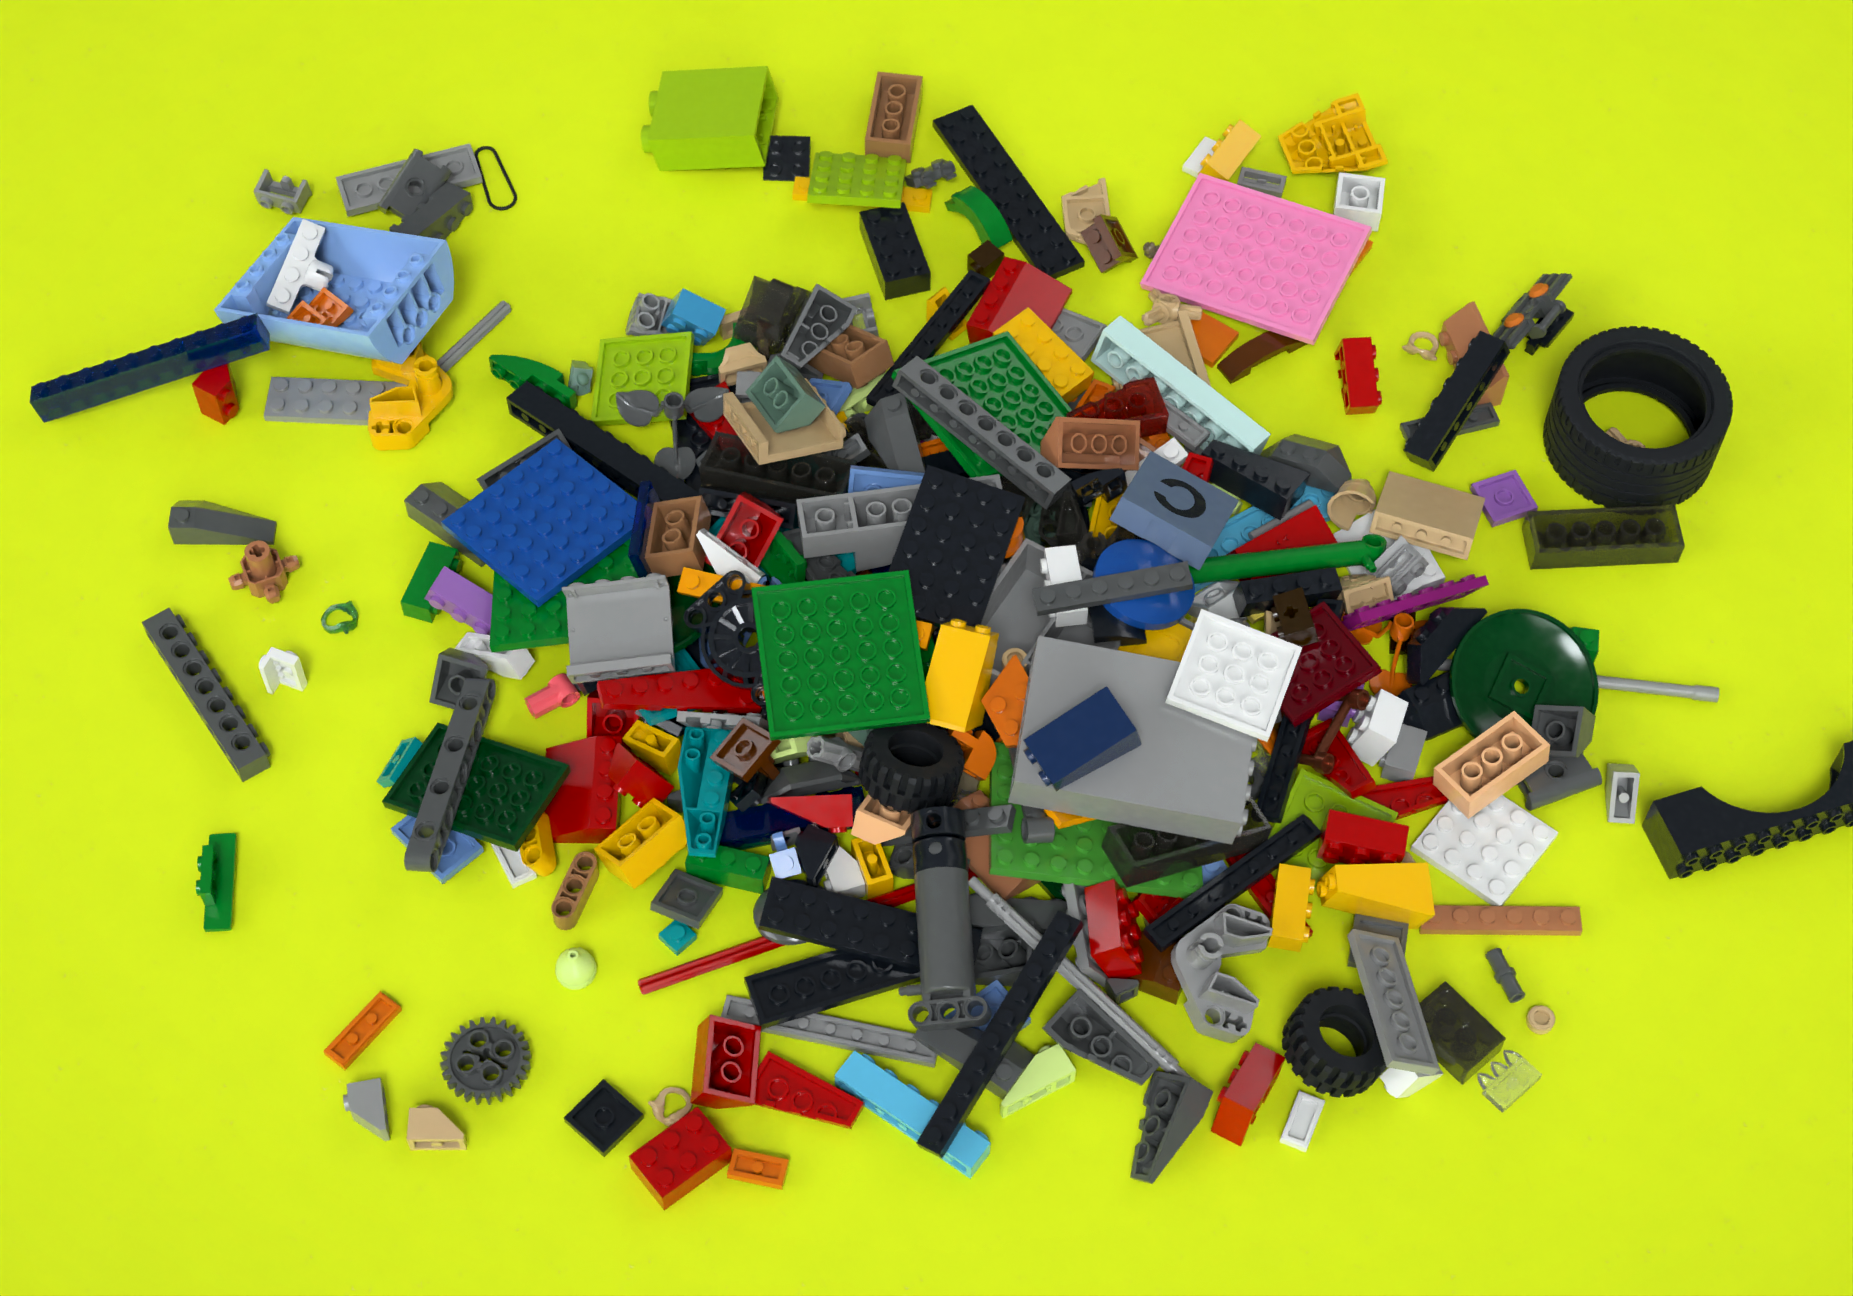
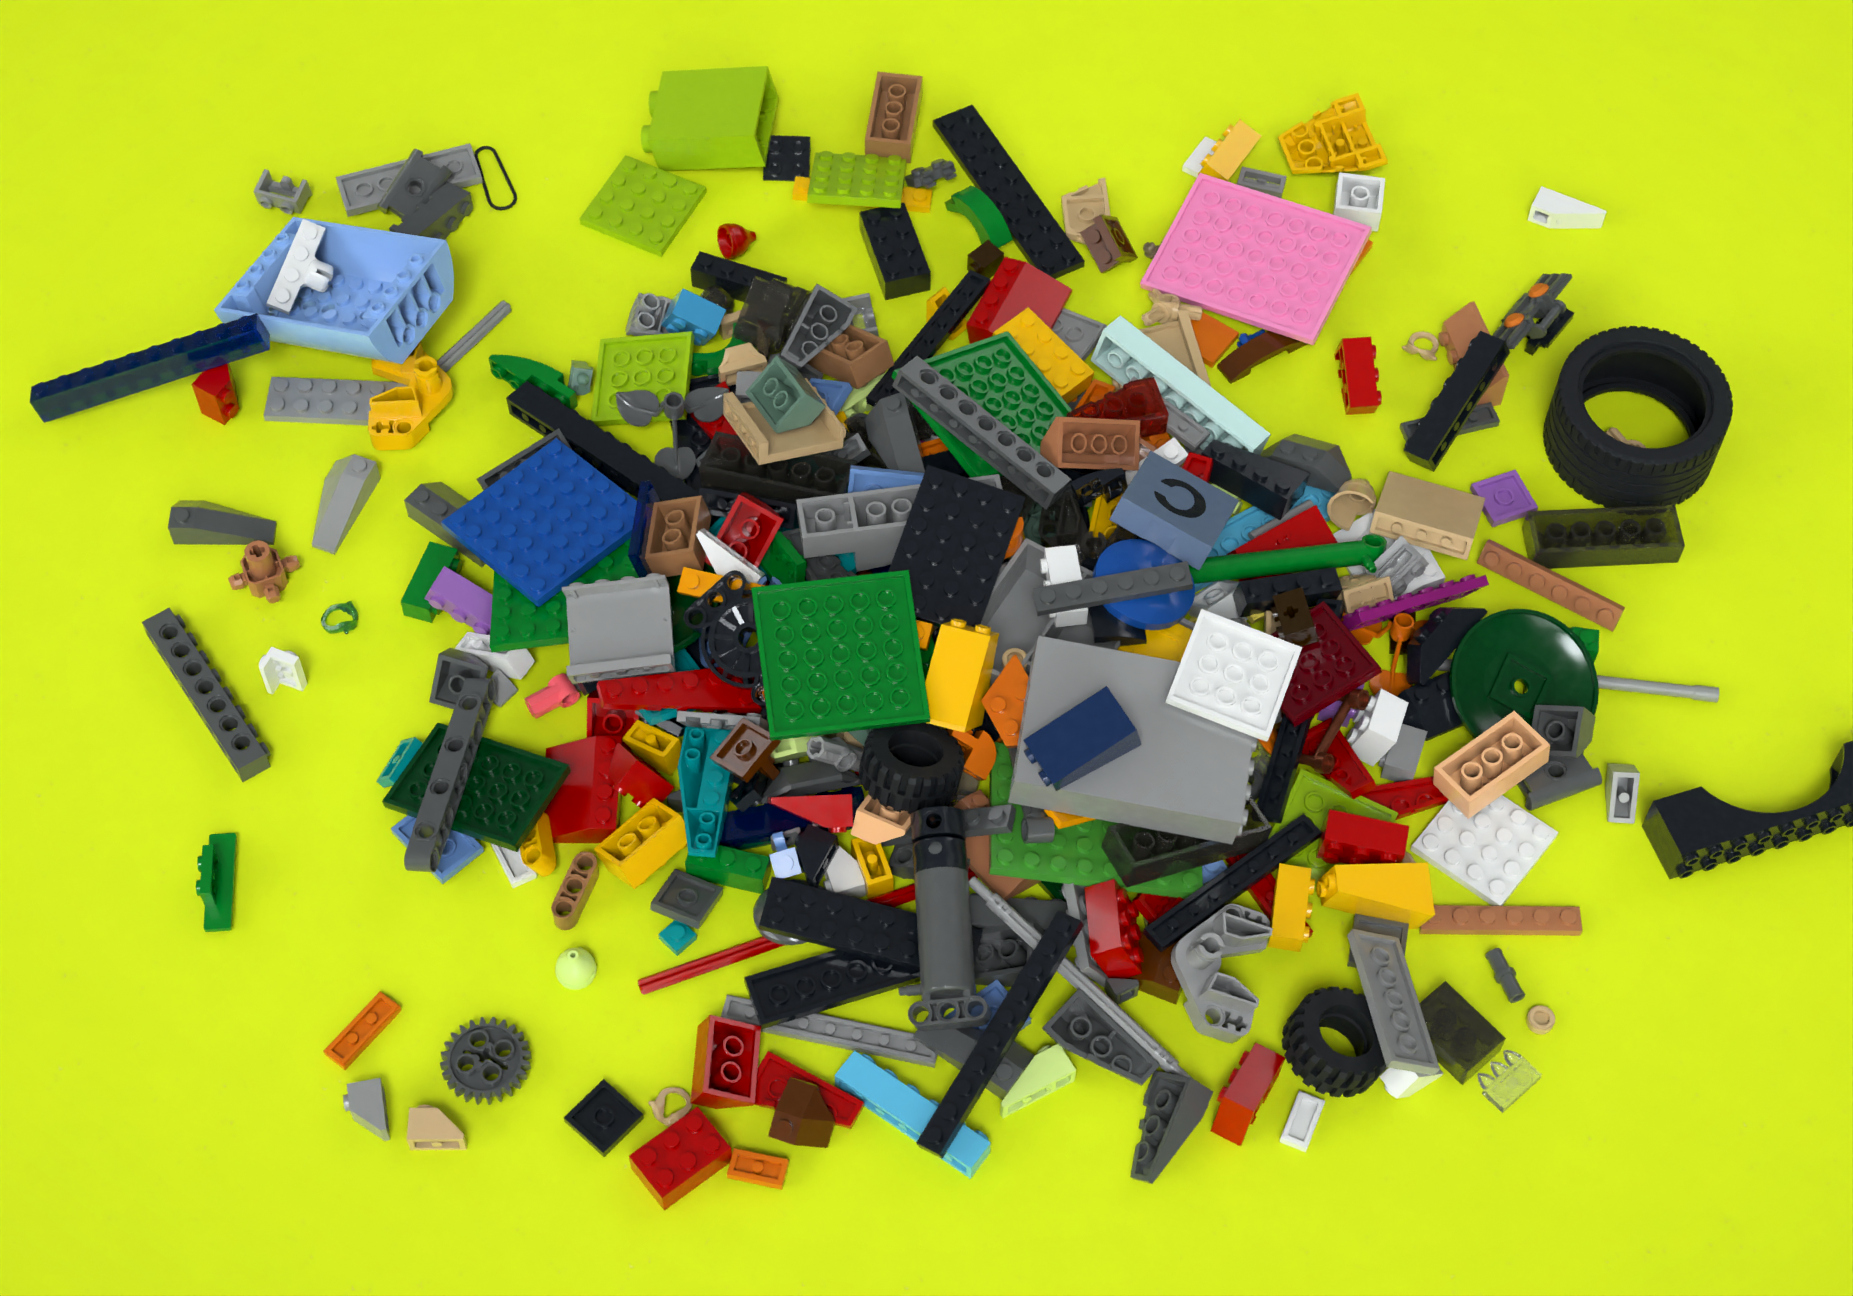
(323, 310): orange slope -> none
(342, 499): none -> light grey wedge
(504, 688): none -> light grey slope
(643, 205): none -> lime plate
(719, 297): none -> clear smoke head
(730, 275): none -> black brick
(734, 240): none -> red helmet
(802, 1116): none -> reddish brown slope
(1244, 338): none -> blue hand
(1551, 585): none -> nougat plate
(1561, 211): none -> white slope

